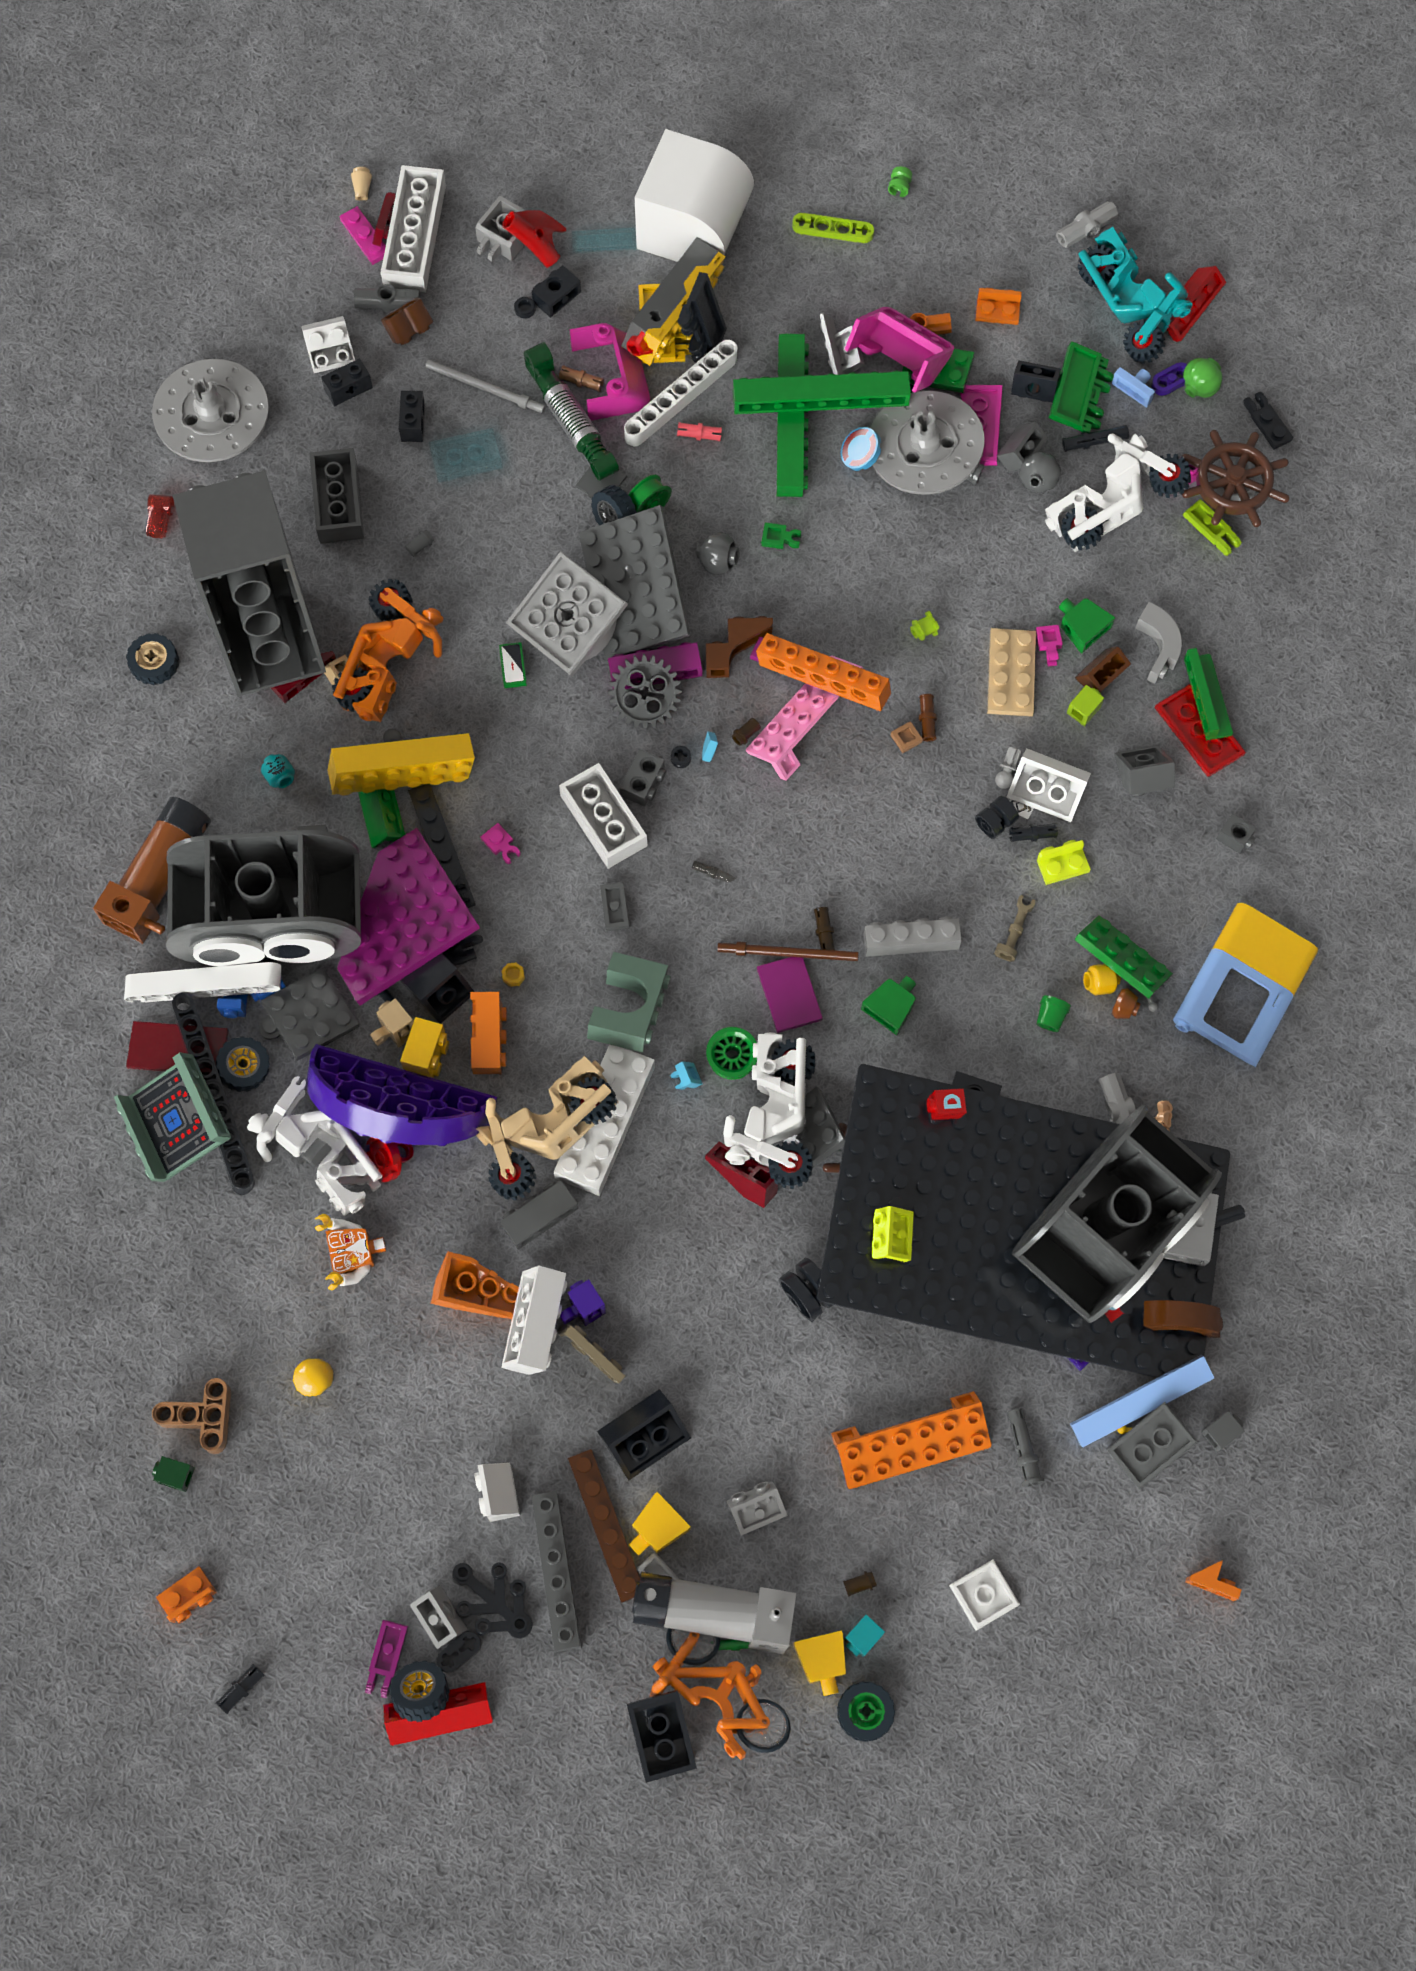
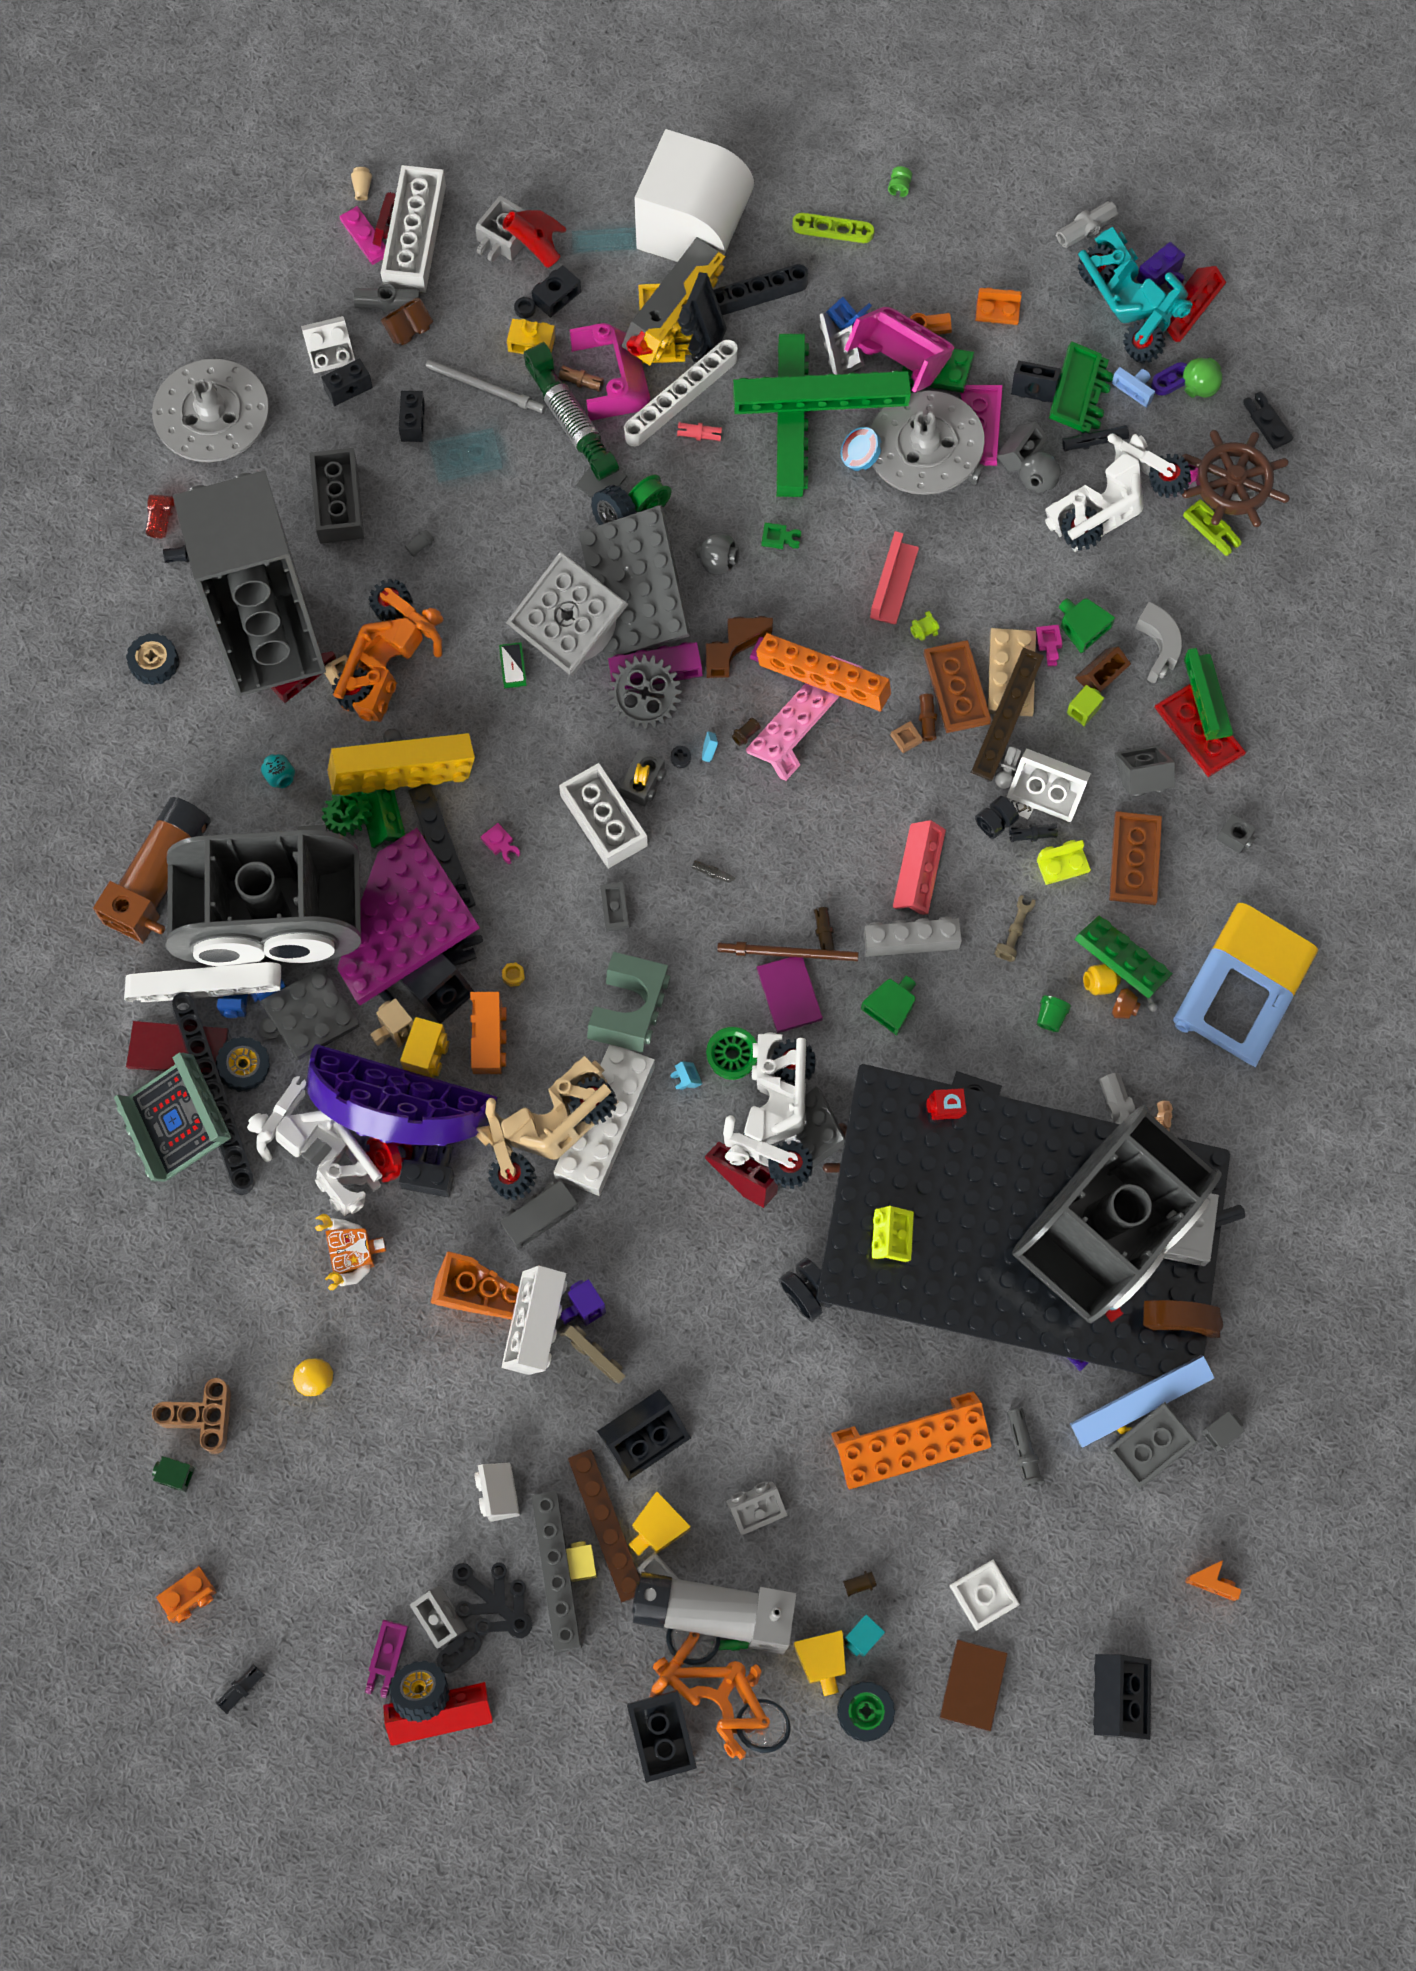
(175, 554): none -> black axle
(347, 813): none -> green gear
(425, 1177): none -> black brick
(527, 334): none -> yellow brick
(581, 1561): none -> light yellow brick
(641, 774): none -> yellow bush
(766, 284): none -> black beam
(844, 315): none -> blue bracket
(894, 580): none -> coral panel
(919, 867): none -> coral panel
(957, 686): none -> dark orange plate
(973, 1685): none -> reddish brown tile
(1007, 714): none -> dark brown plate
(1122, 1696): none -> black slope
(1135, 858): none -> dark orange plate
(1164, 261): none -> dark purple brick

